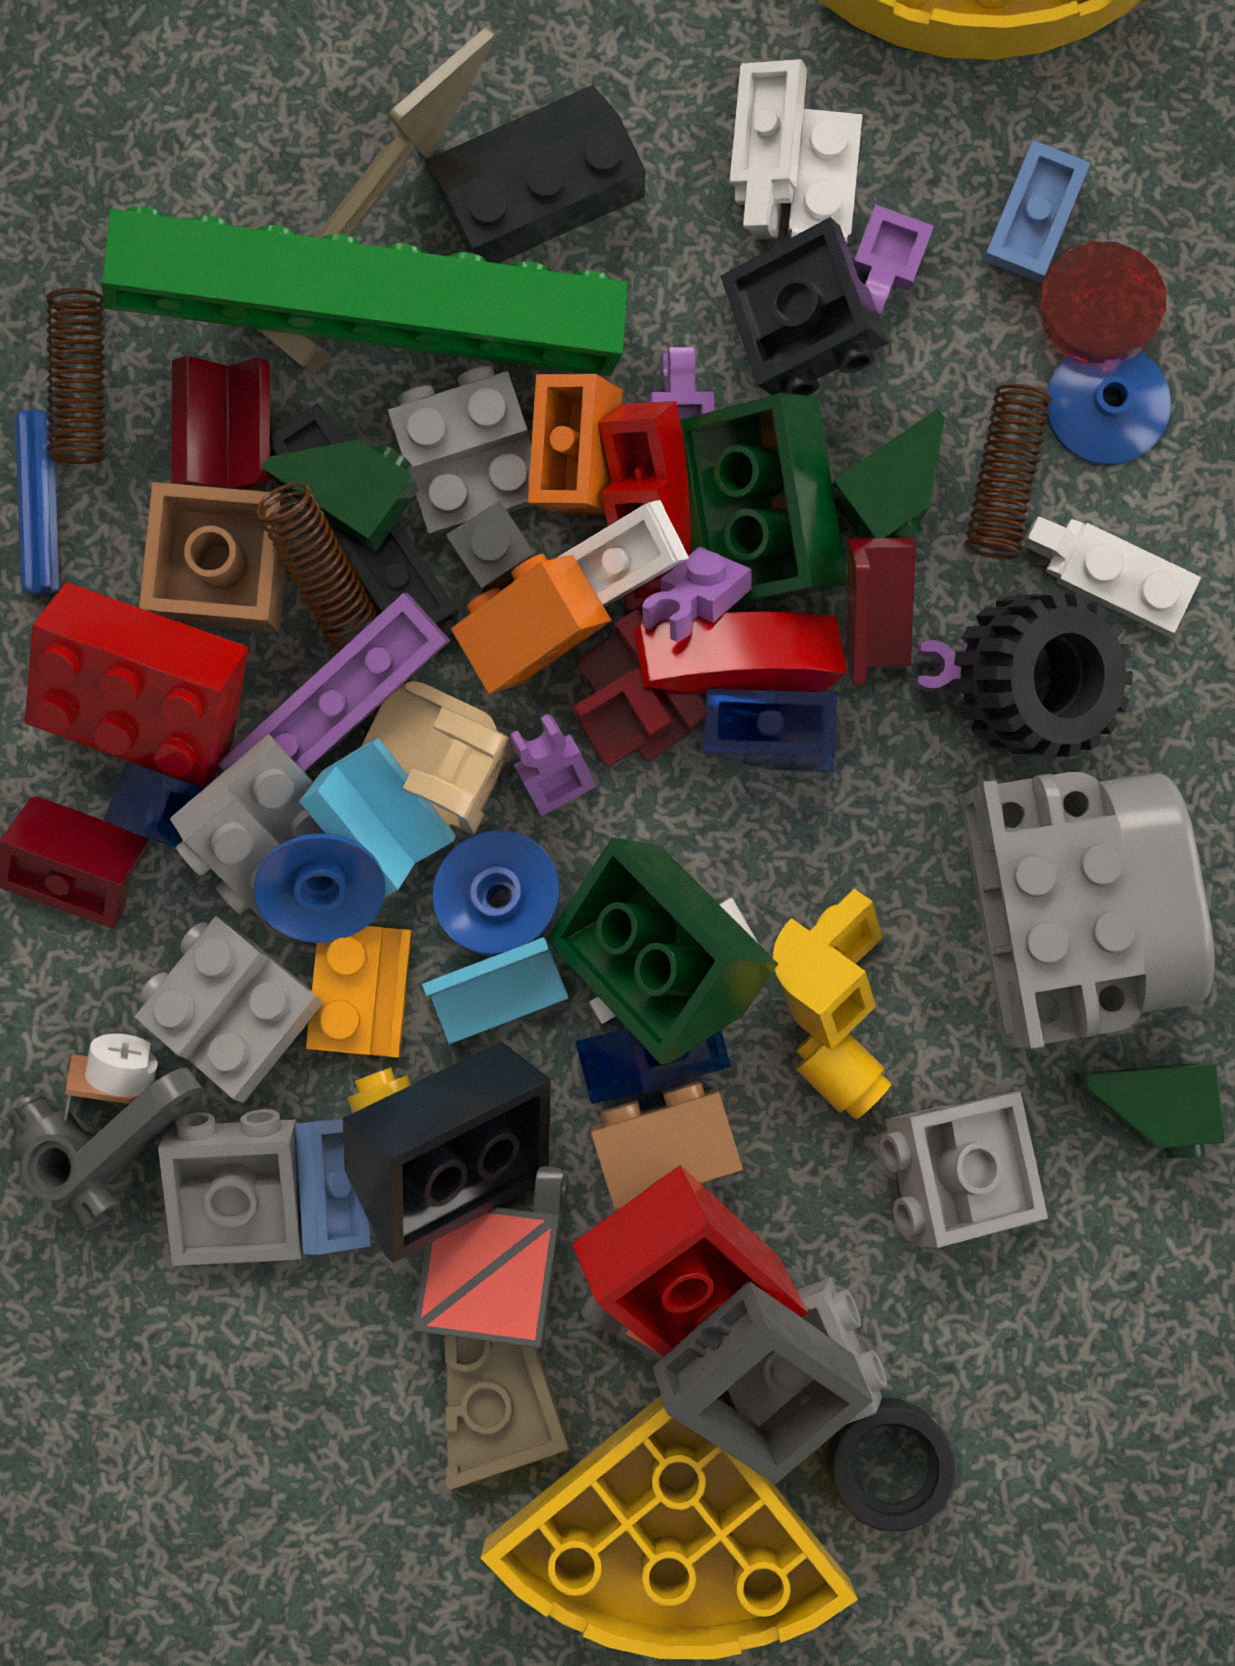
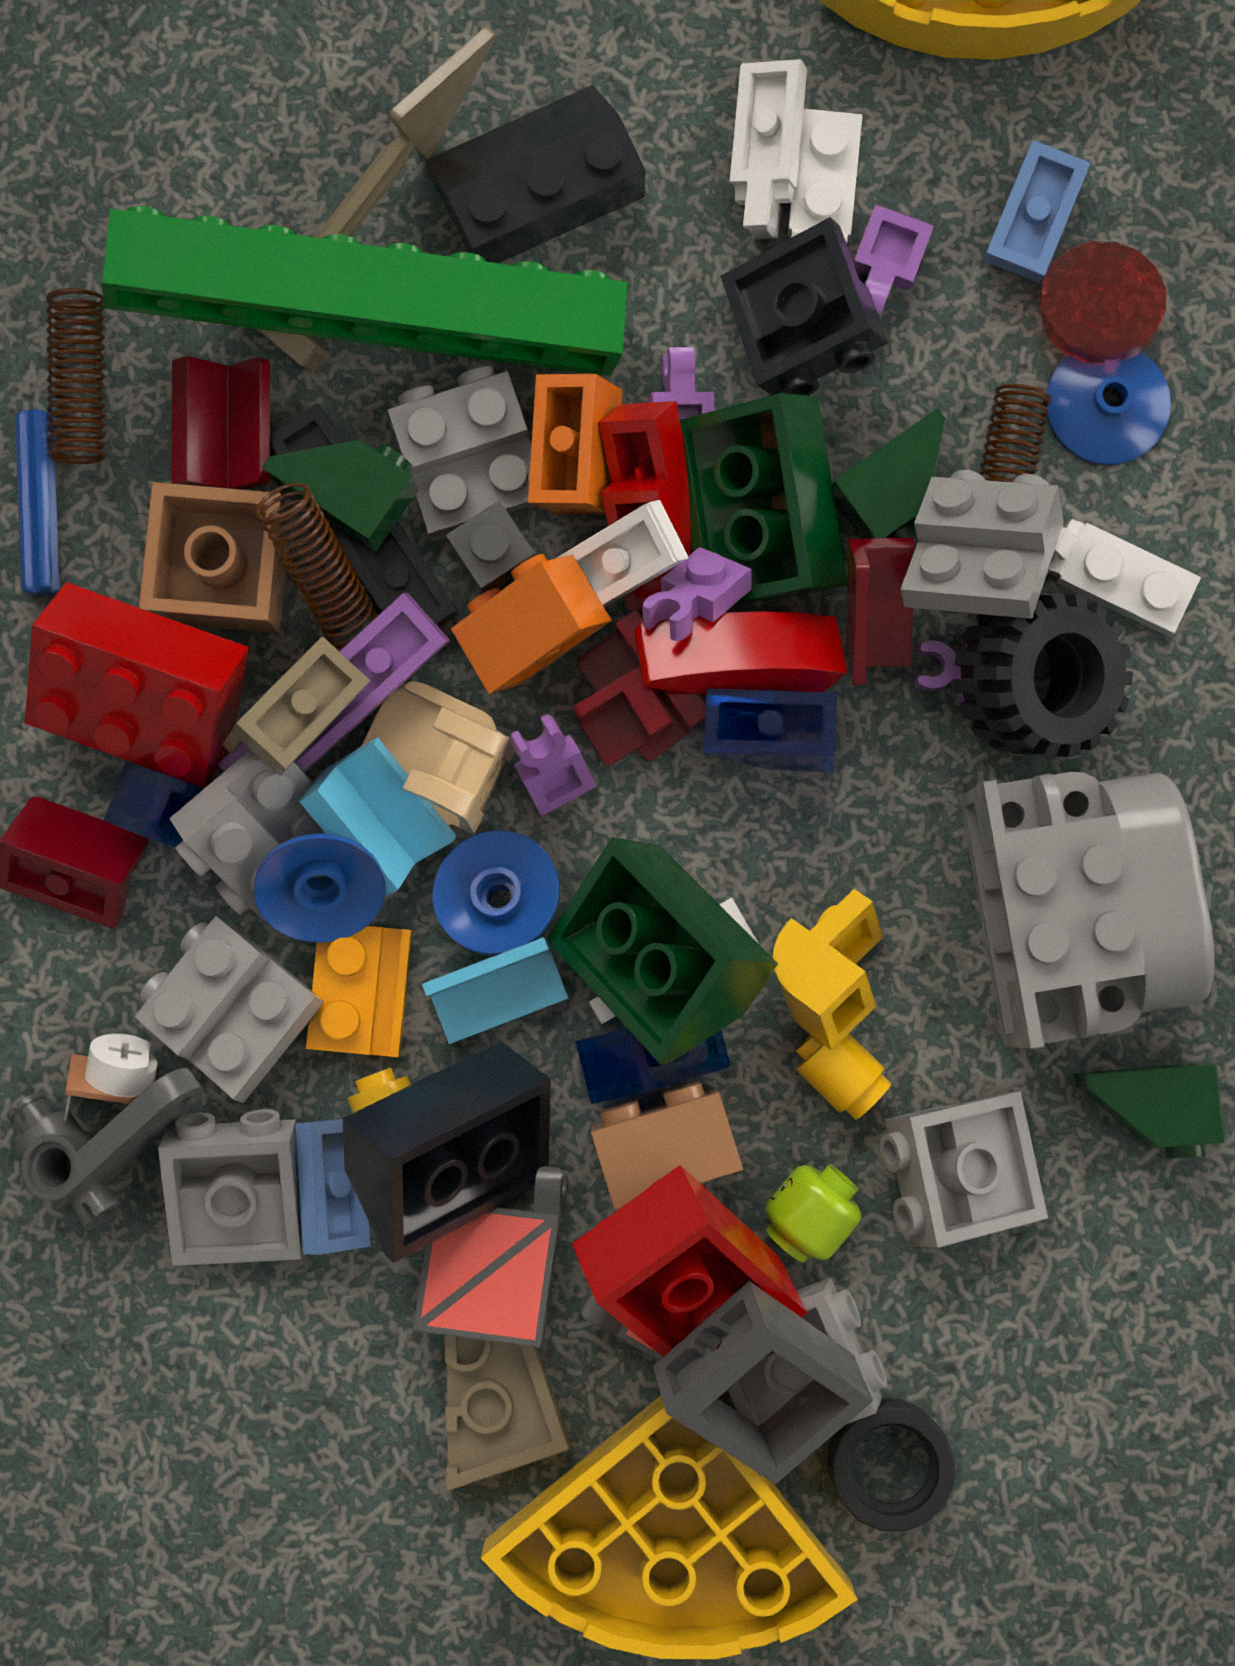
(298, 707): none -> dark tan panel
(813, 1212): none -> lime head
(983, 545): none -> light grey plate

